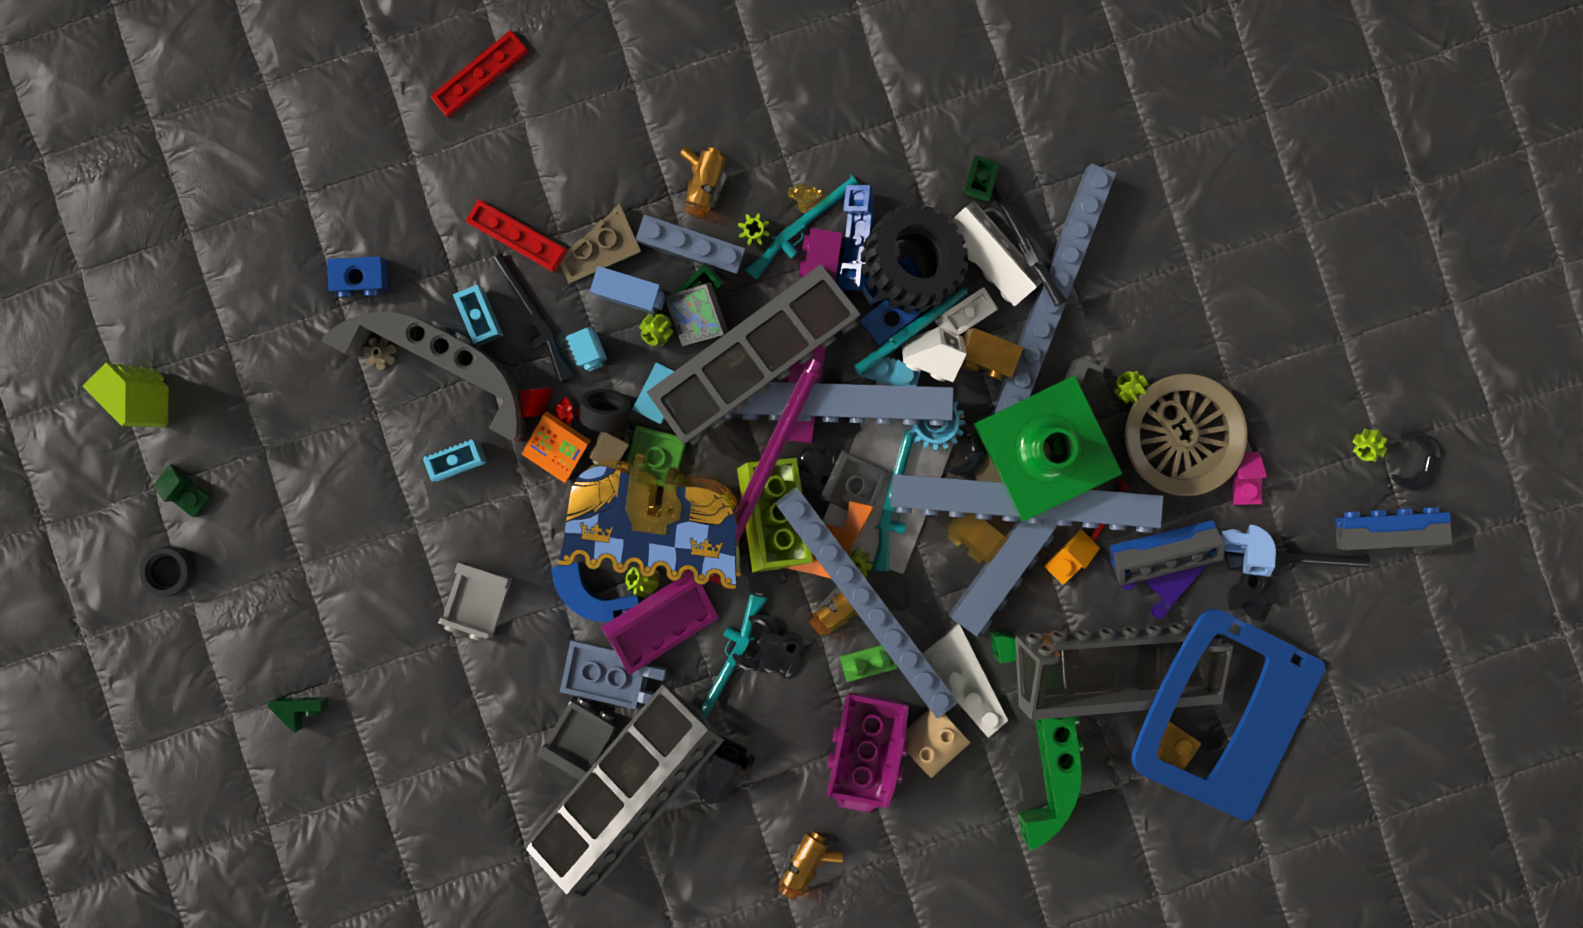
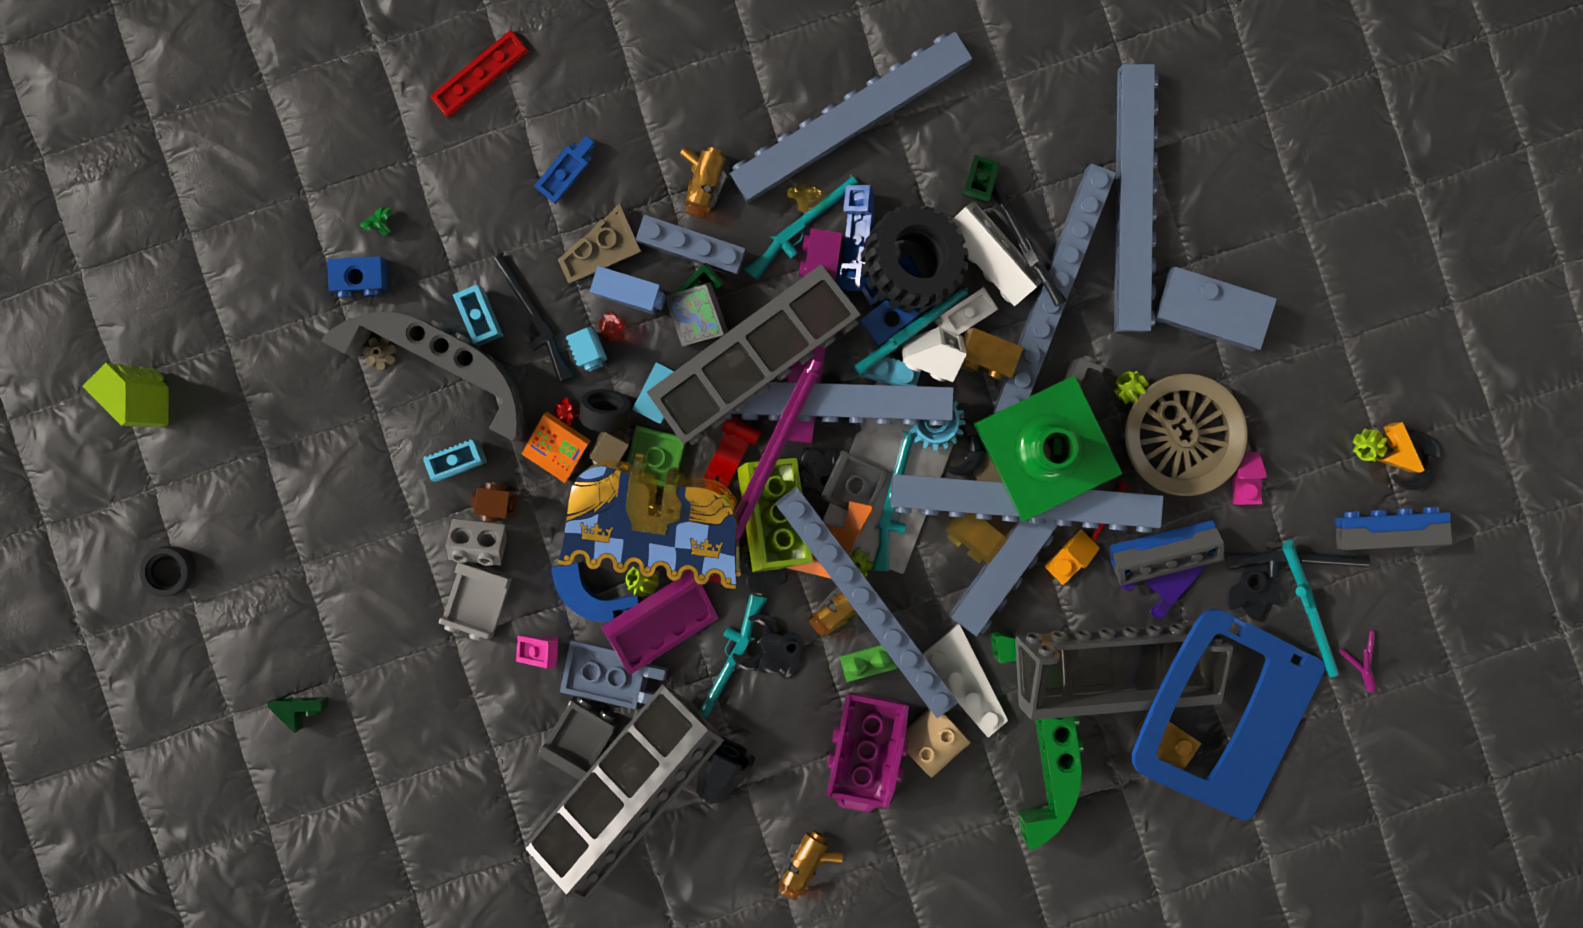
(179, 489): dark green slope -> none
(378, 221): none -> green plant
(477, 537): none -> light grey brick
(494, 502): none -> reddish brown brick
(516, 236): red tile -> none
(534, 401): red slope -> none
(537, 650): none -> dark pink slope
(565, 170): none -> blue hinge
(611, 327): none -> clear red plant
(656, 329): lime gear -> none
(731, 449): none -> red flag
(750, 223): lime gear -> none
(850, 117): none -> sand blue brick
(1135, 198): none -> sand blue brick
(1214, 309): none -> sand blue brick
(1257, 549): light blue brick -> none
(1305, 592): none -> teal piece
(1365, 669): none -> magenta plant
(1404, 453): none -> light orange slope

